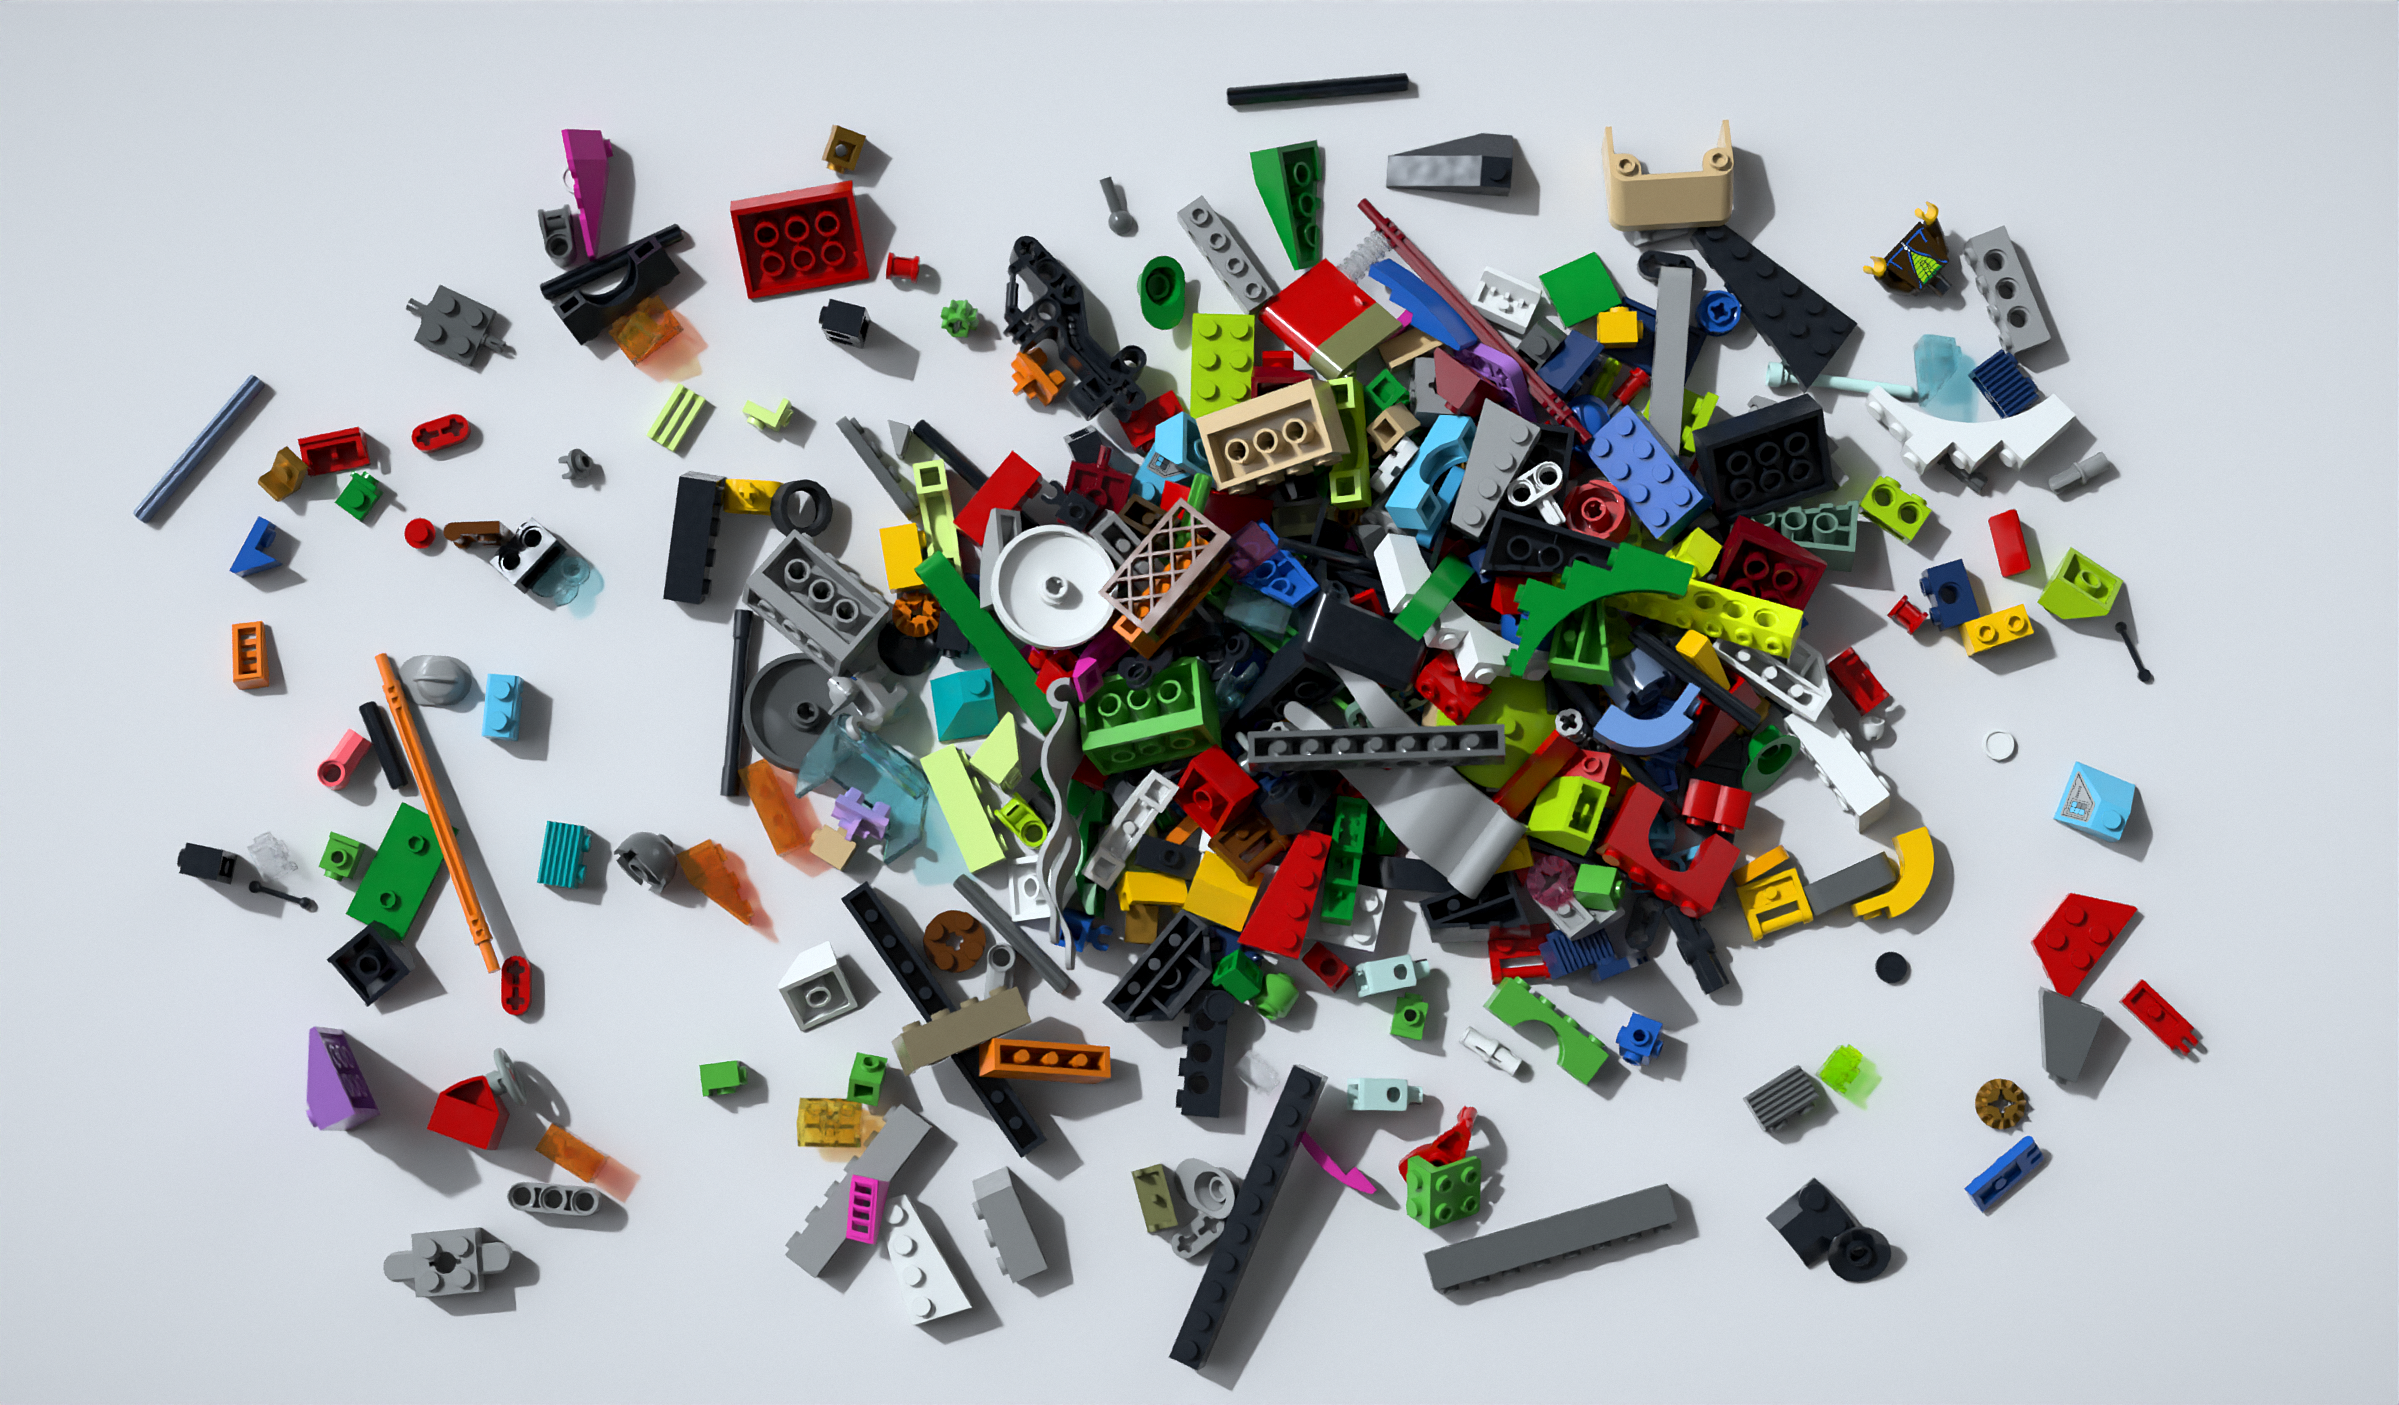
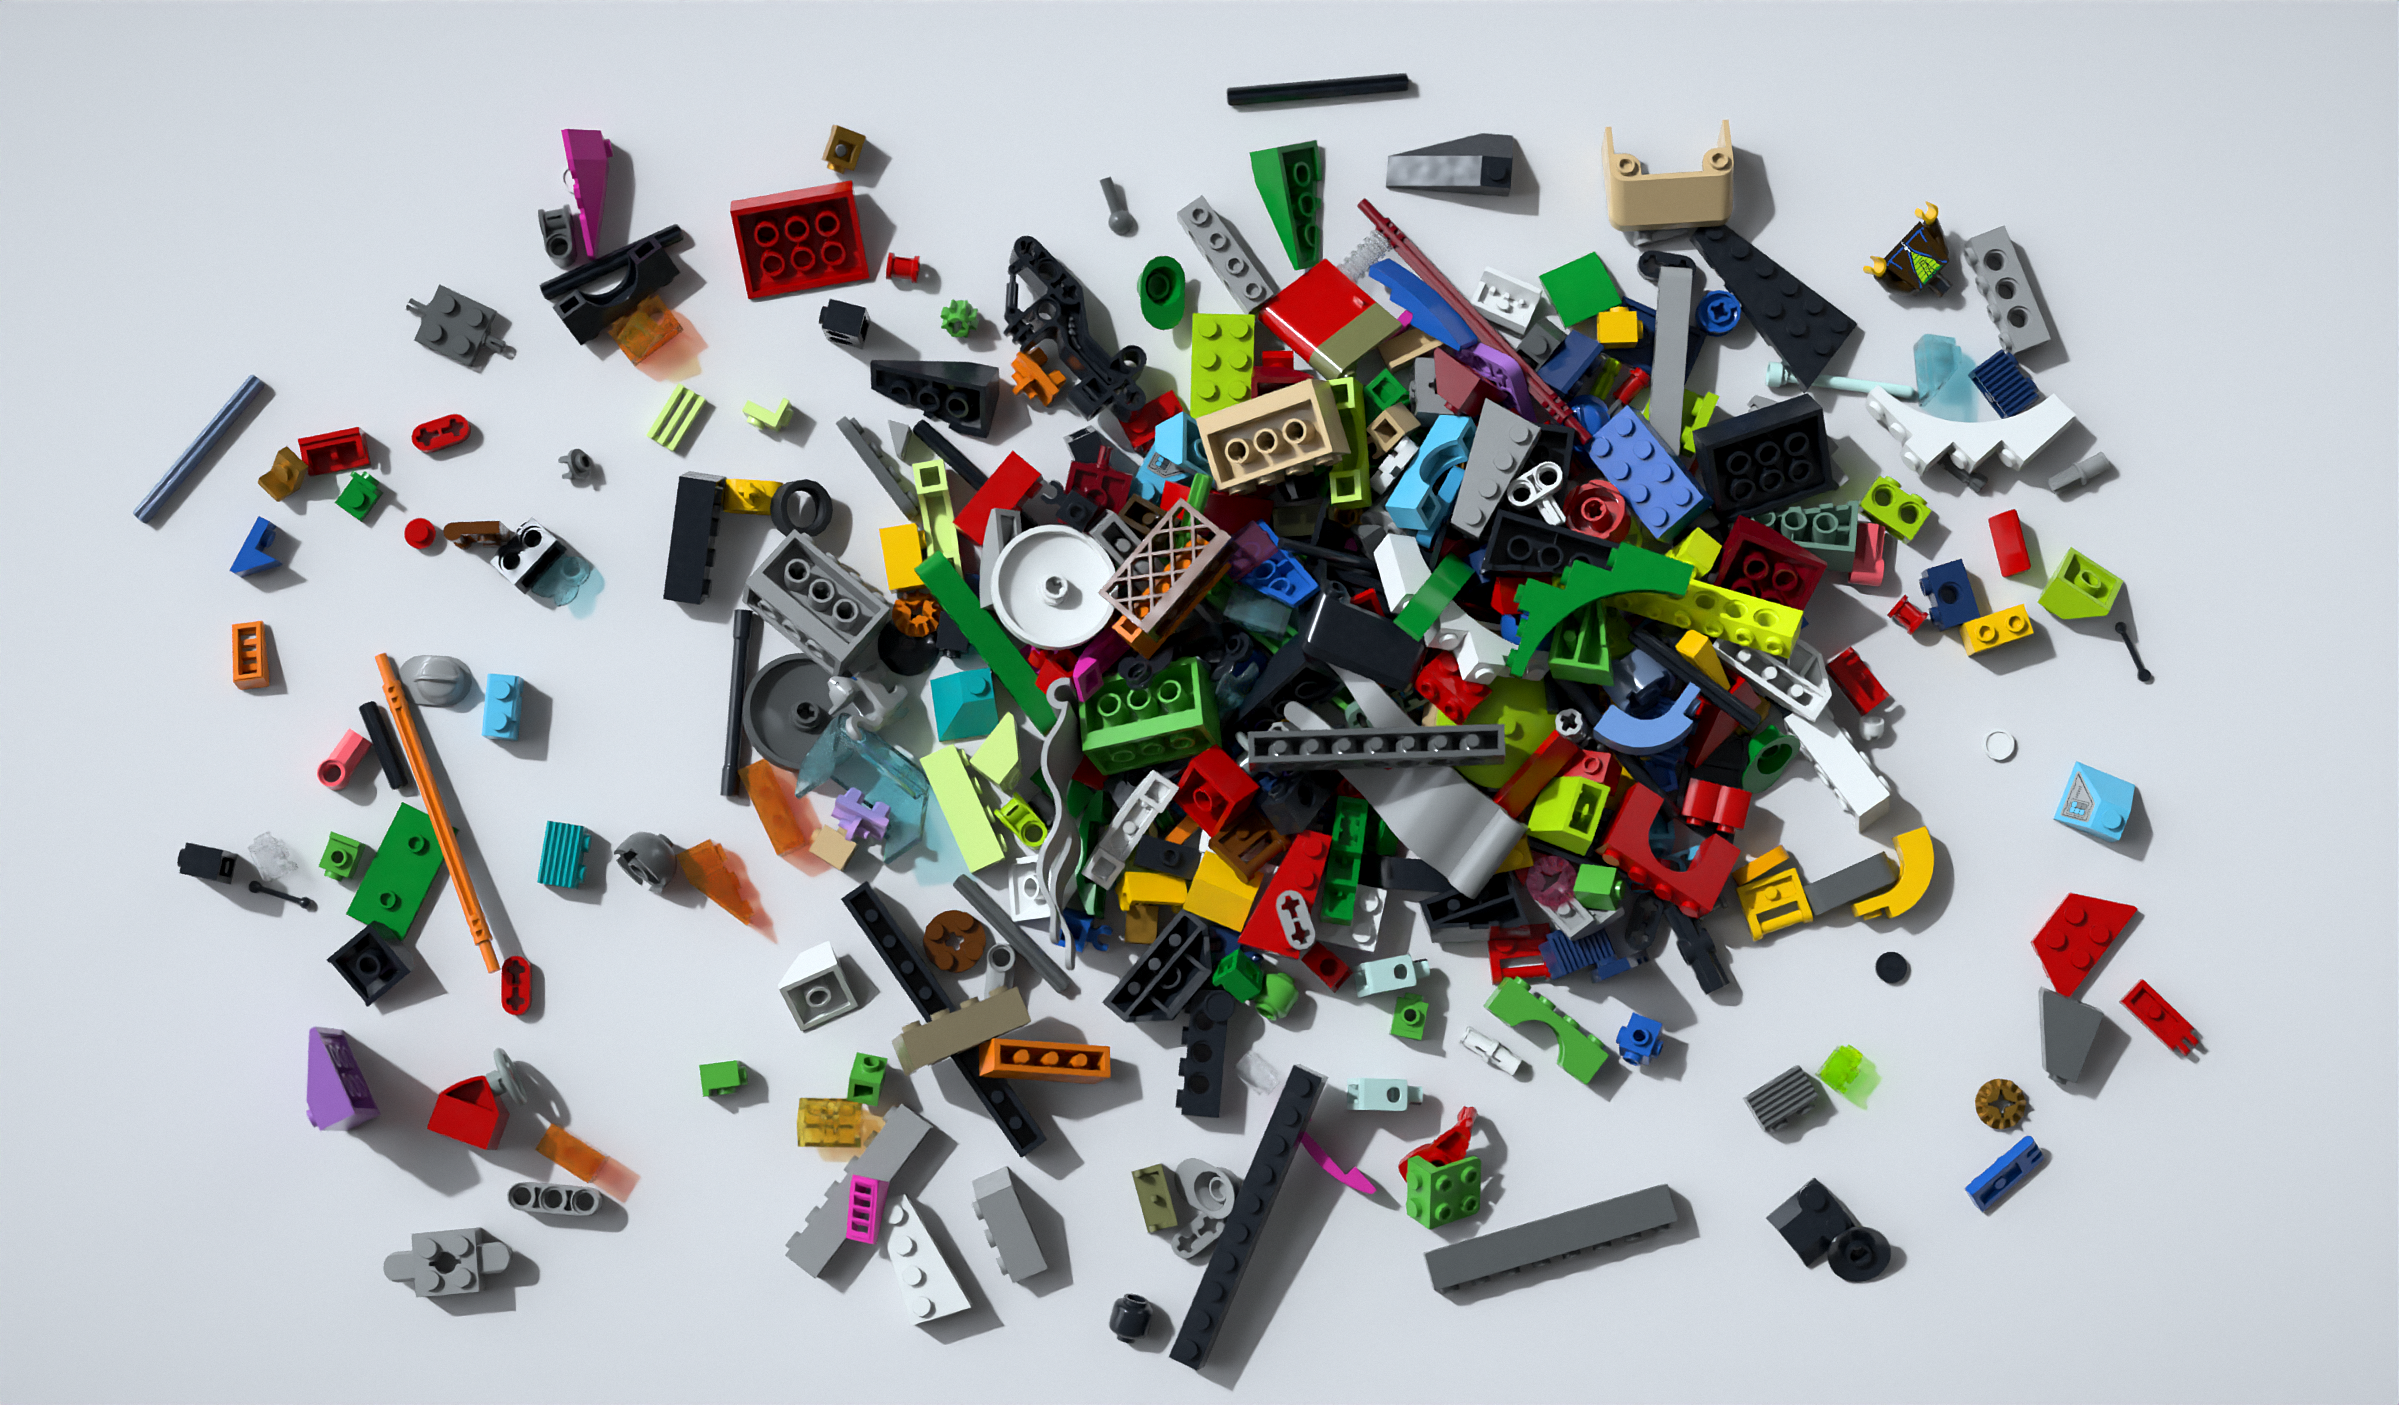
(949, 390): none -> black wedge
(1131, 1318): none -> black head
(1288, 923): none -> light grey beam
(1868, 562): none -> coral piece

